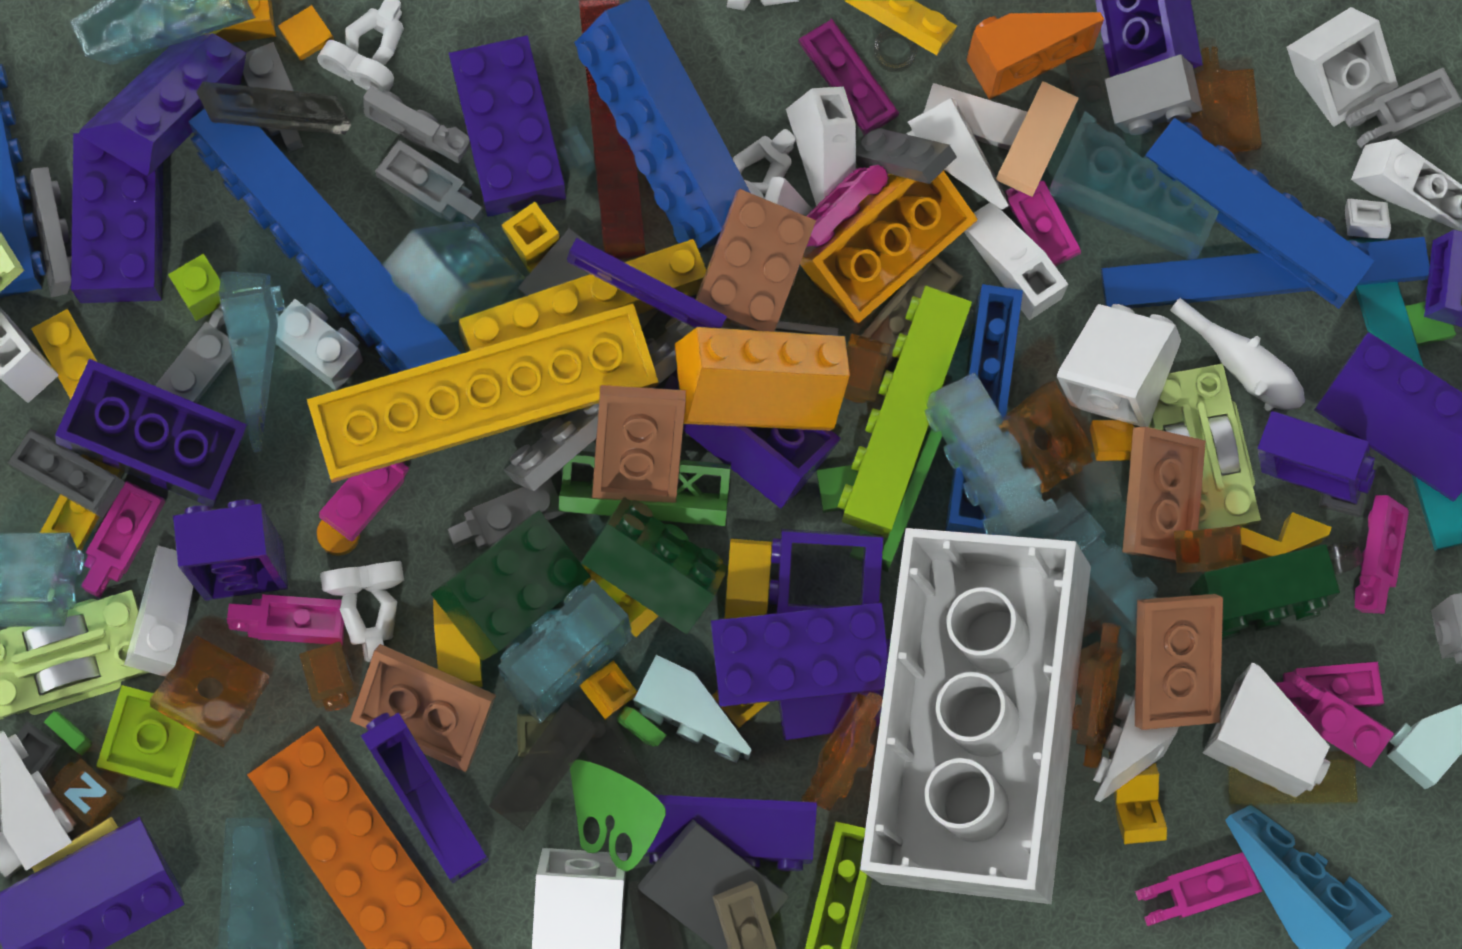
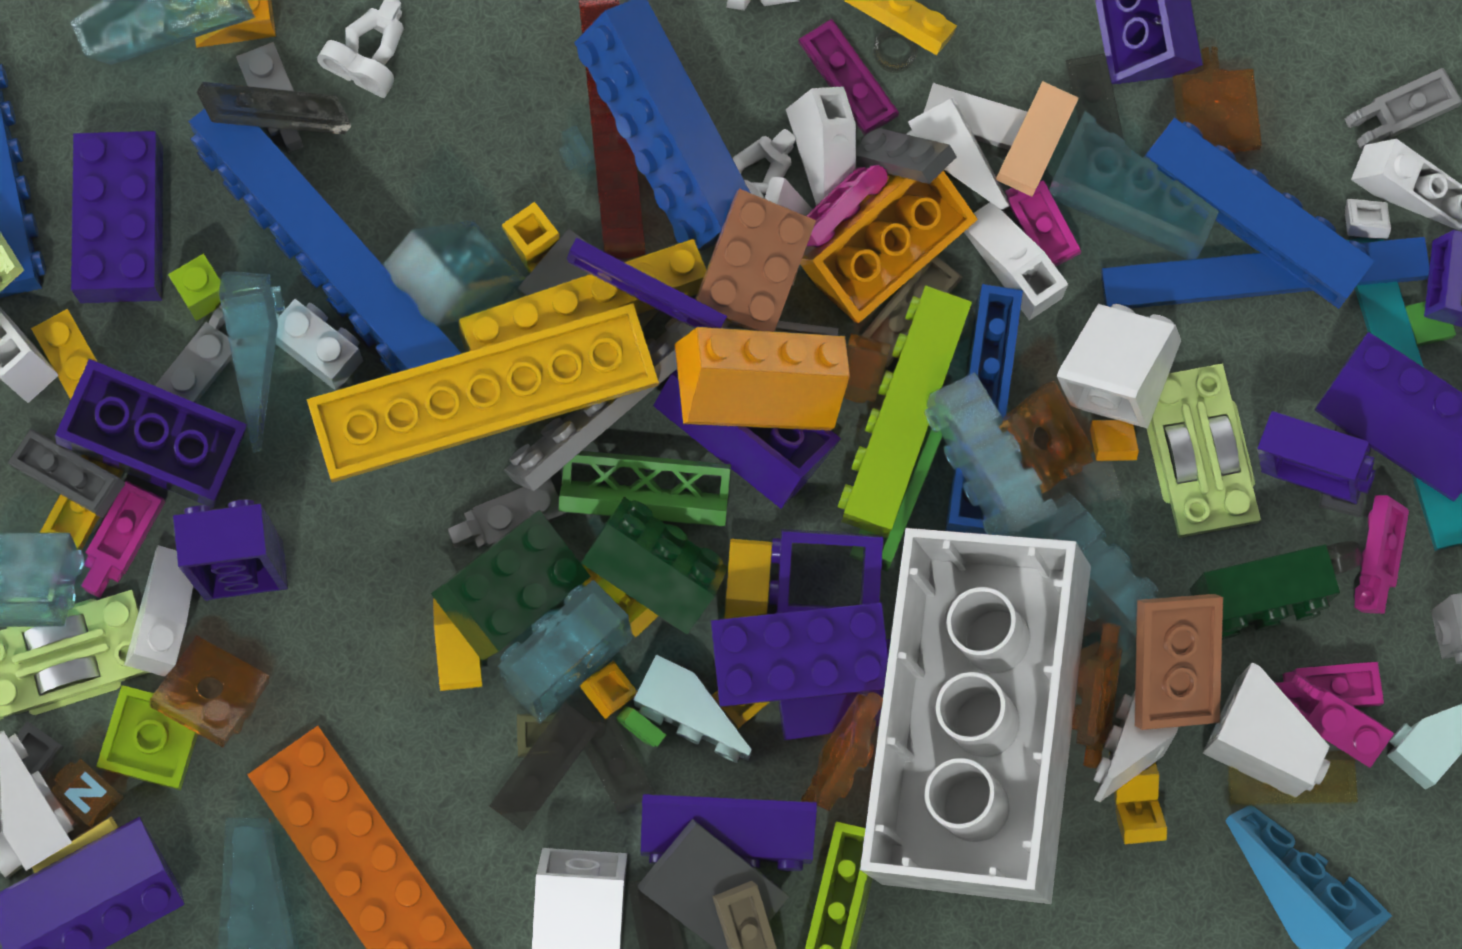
(51, 230): light grey plate -> none
(68, 732): bright green tile -> none
(154, 110): dark purple slope -> none
(289, 619): dark pink hinge -> none
(305, 32): light orange tile -> none
(328, 676): clear orange brick -> none
(333, 541): light orange tile -> none
(362, 499): dark pink hinge -> none
(373, 578): white piece -> none
(414, 125): light grey hinge -> none
(423, 796): dark purple arch -> none
(428, 184): light grey hinge -> none
(436, 707): nougat plate -> none
(507, 125): dark purple brick -> none
(634, 810): bright green piece -> none
(638, 443): nougat plate -> none
(831, 485): bright green tile -> none
(1027, 45): orange slope -> none
(1153, 95): light grey brick -> none
(1162, 491): nougat plate -> none
(1203, 888): dark pink hinge -> none
(1207, 548): clear orange brick -> none
(1247, 361): white piece -> none
(1296, 534): yellow slope -> none
(1344, 64): white slope -> none

